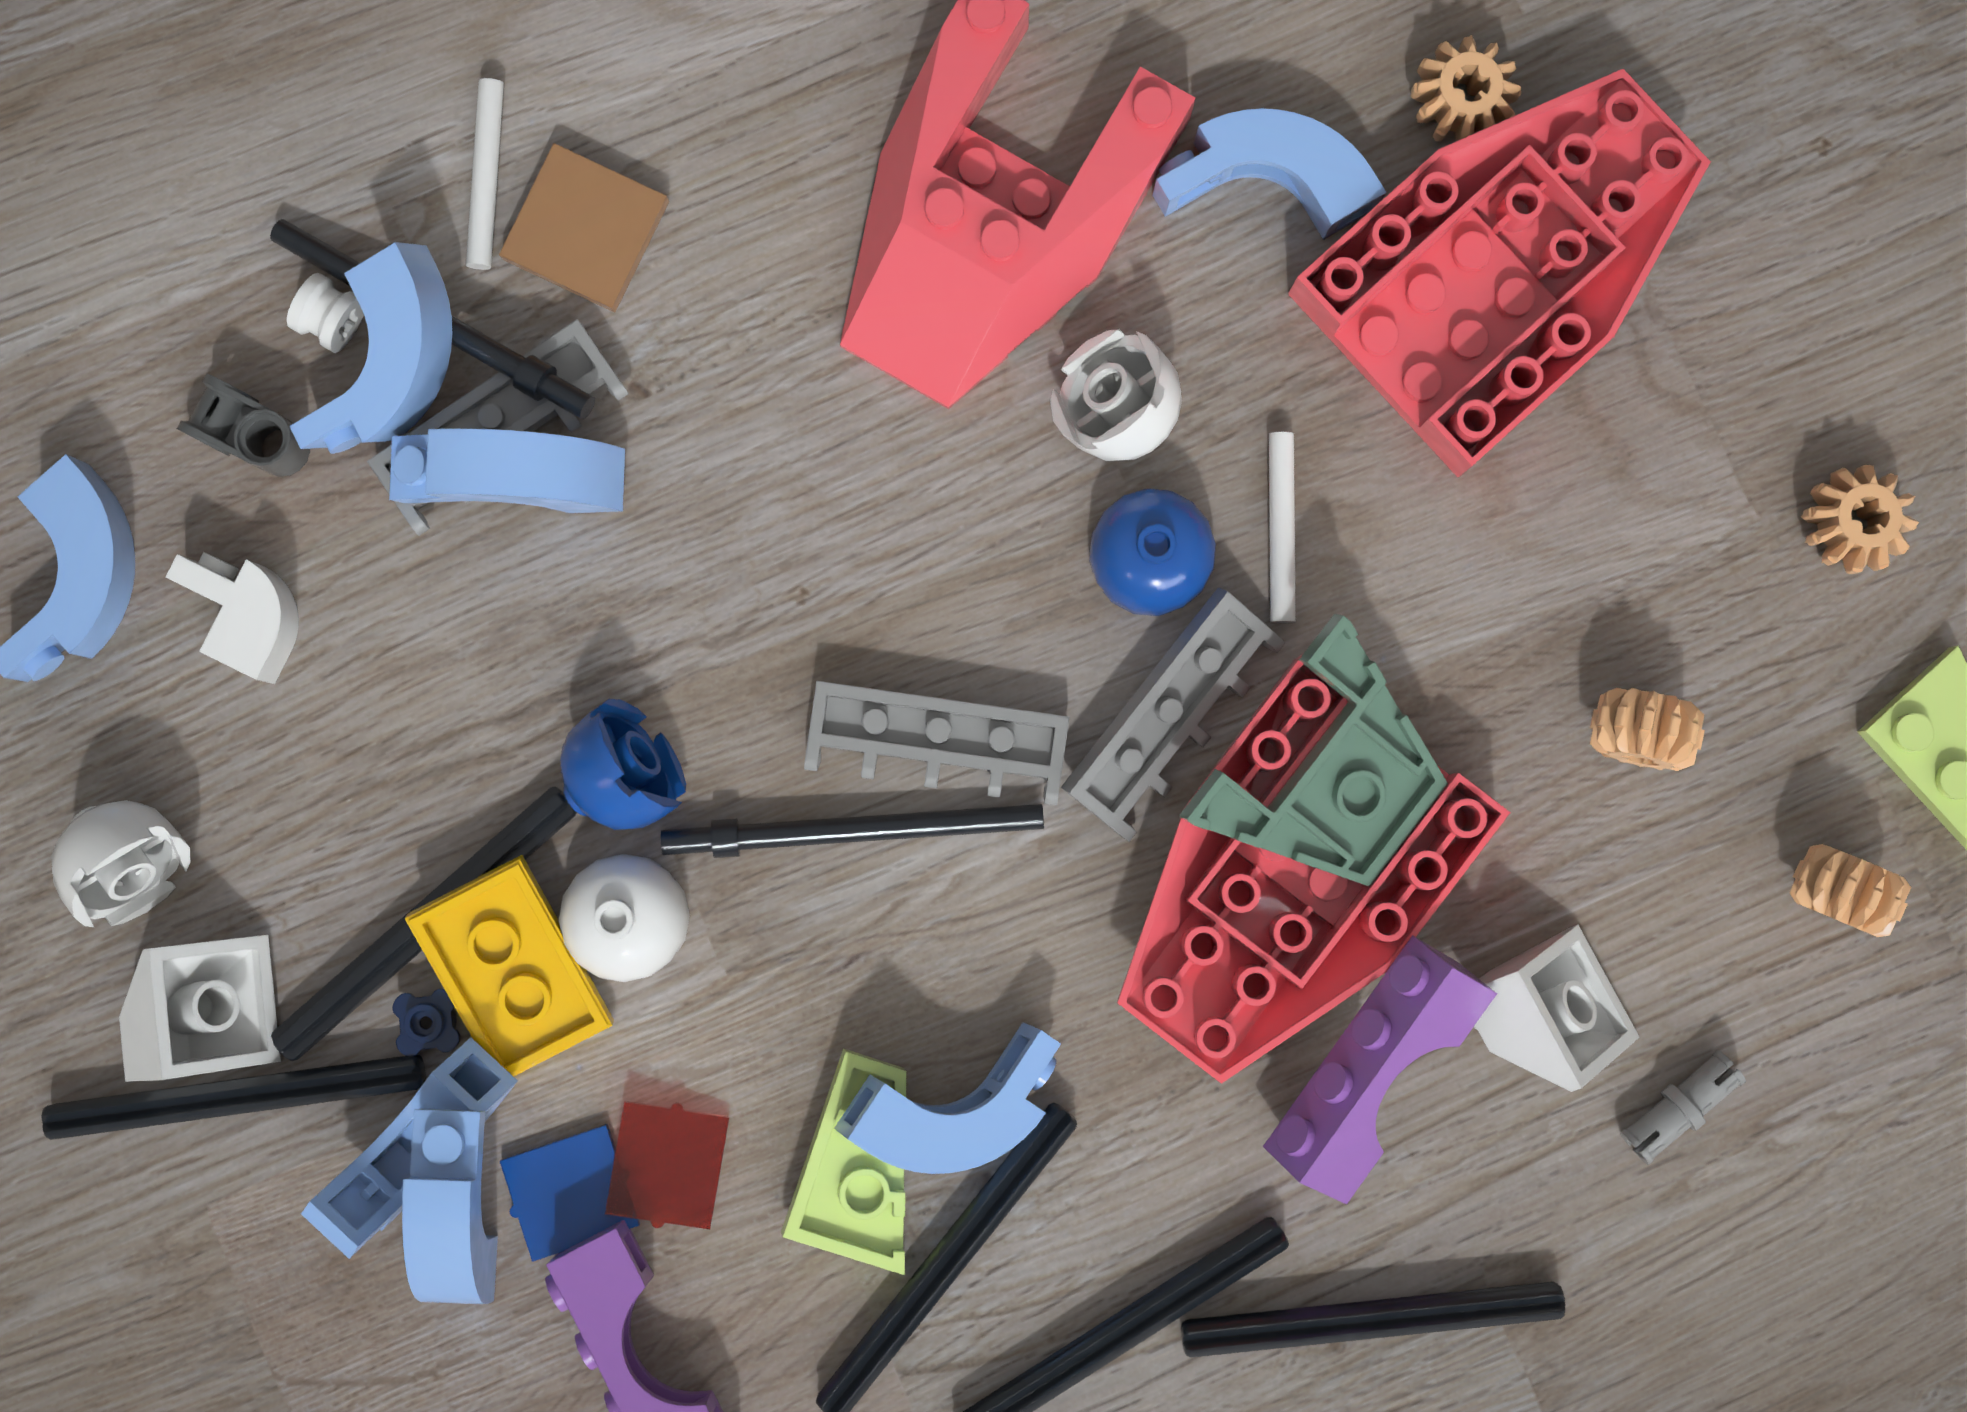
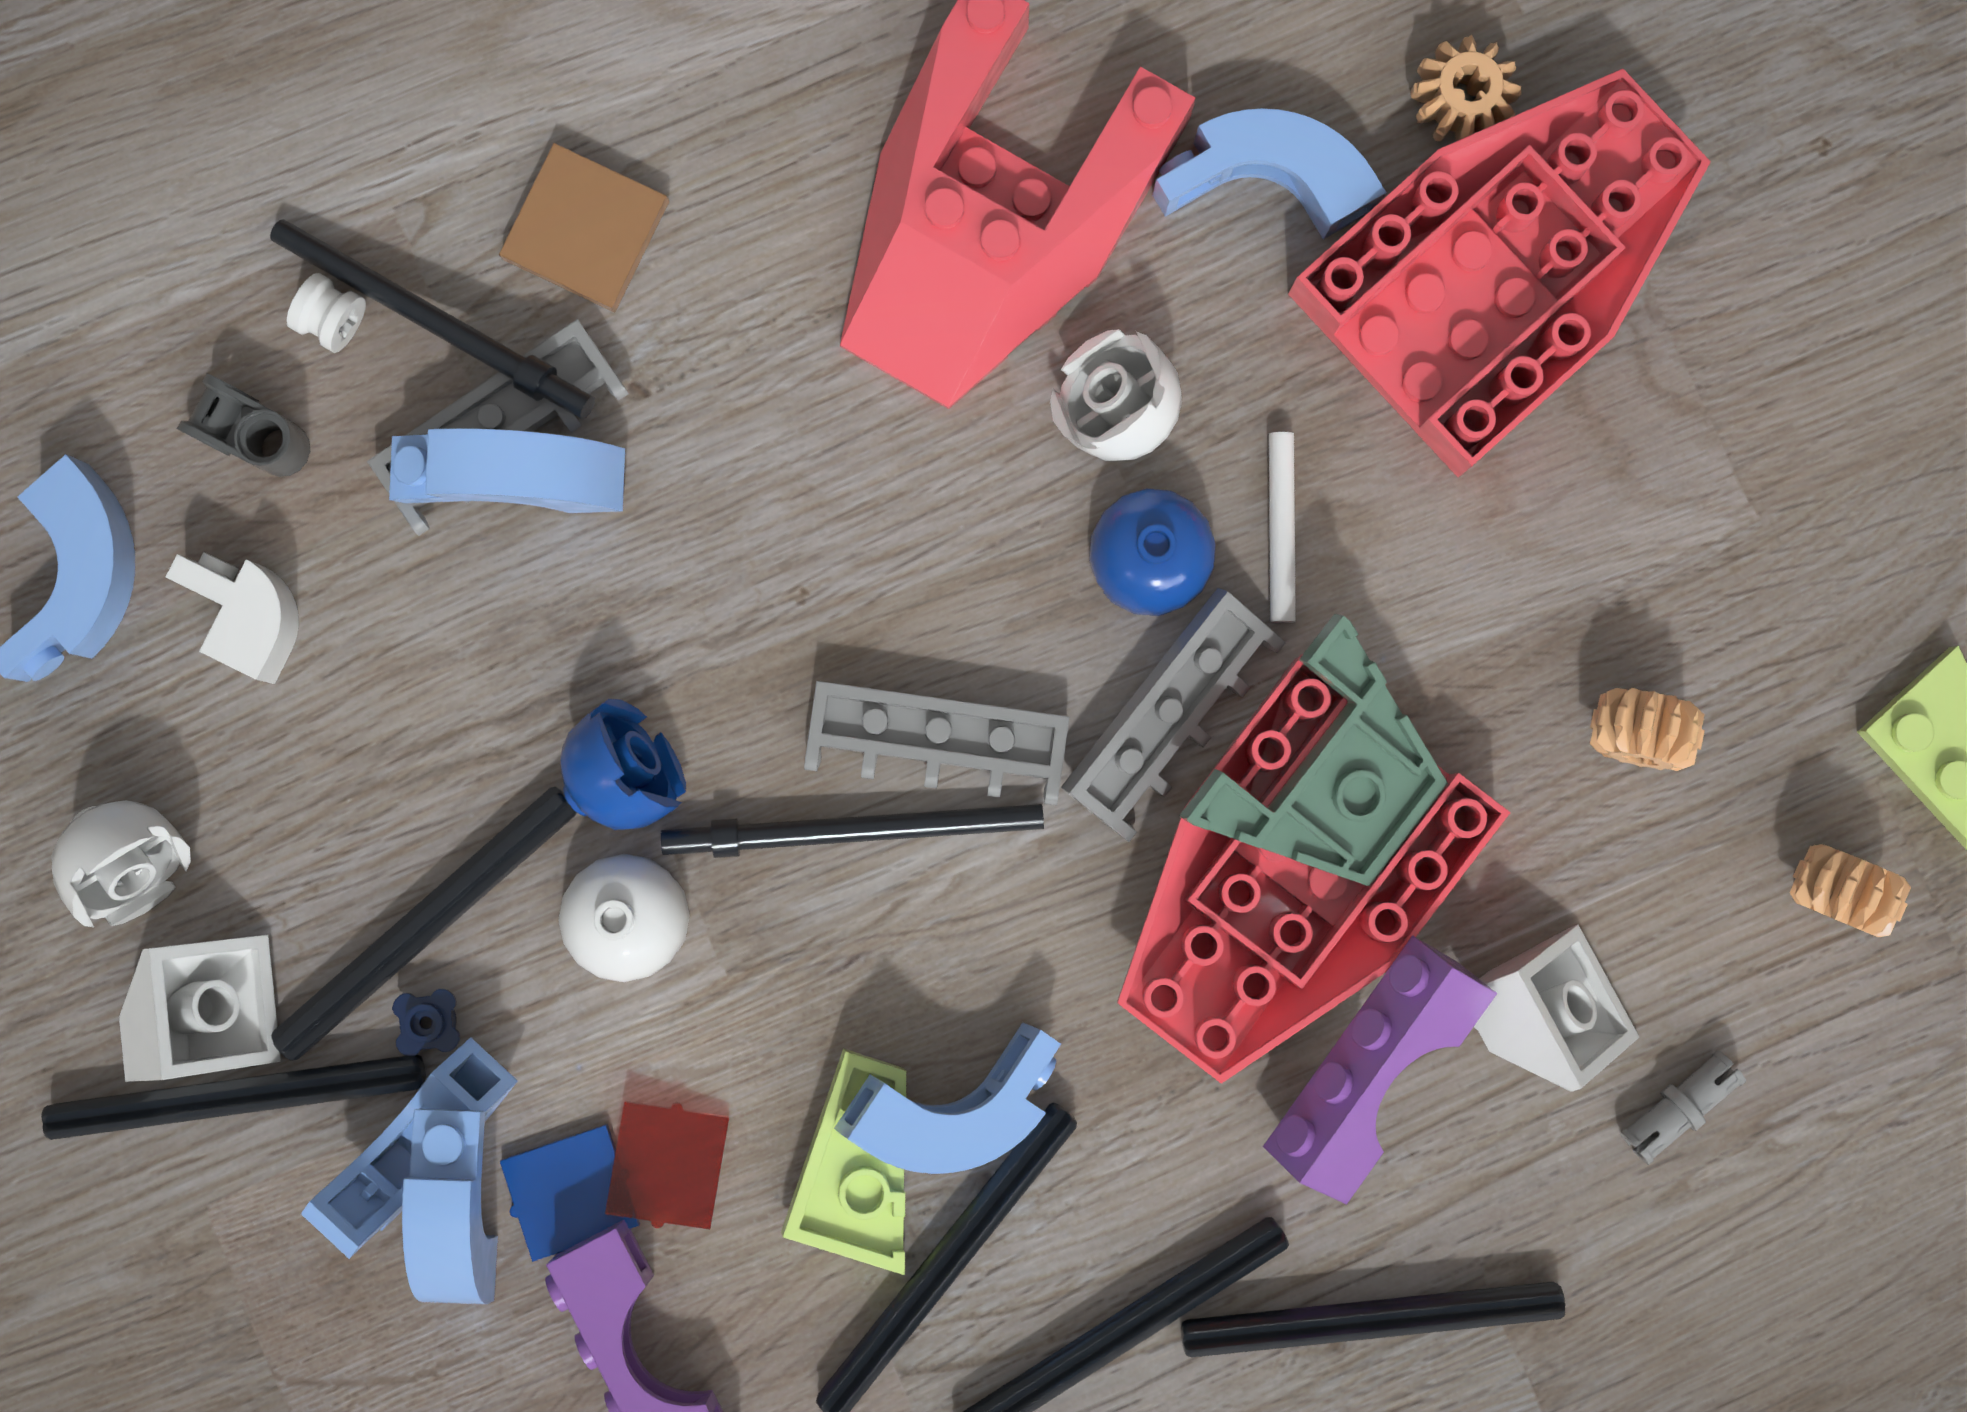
(406, 354): light blue arch -> none
(484, 173): white bar -> none
(509, 967): yellow tile -> none
(1873, 502): light nougat gear -> none

